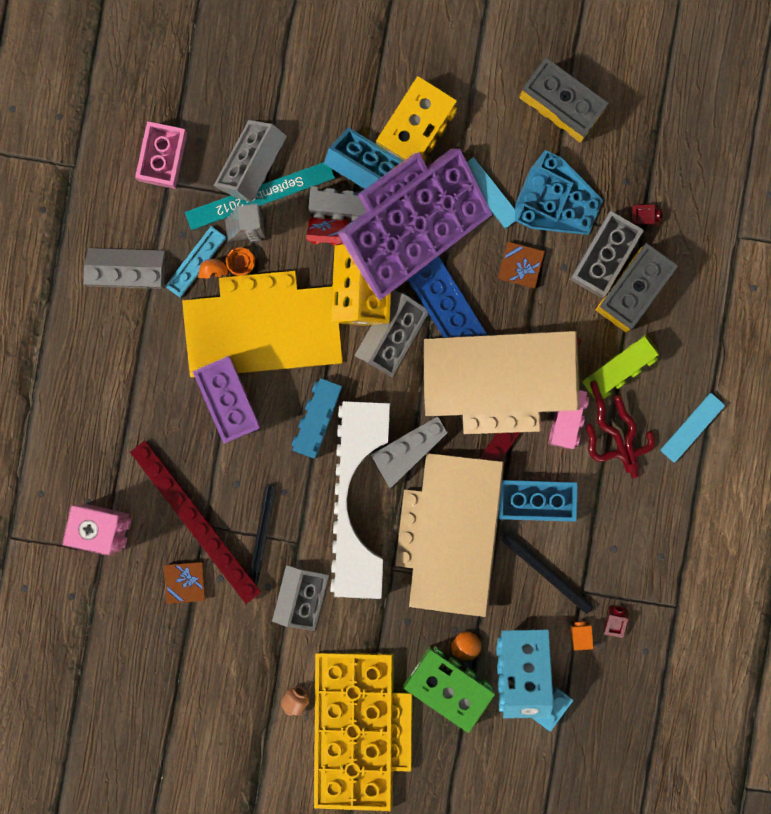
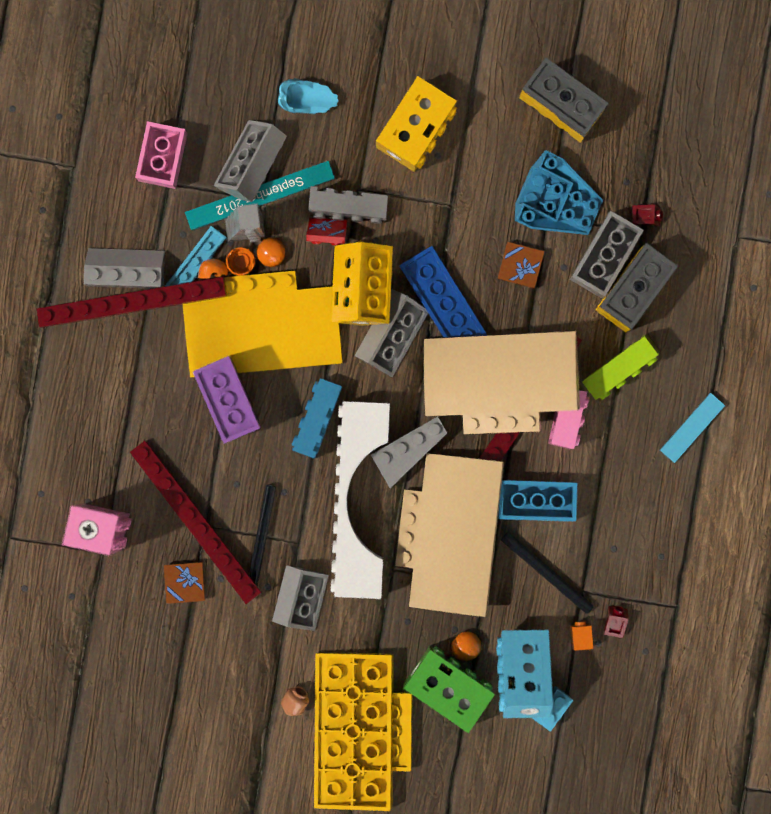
(131, 302): none -> dark red plate
(271, 252): none -> orange hair
(306, 97): none -> medium azure hair
(359, 158): dark azure brick -> none
(413, 218): medium lavender slope -> none
(493, 196): medium azure tile -> none
(625, 452): dark red plant -> none

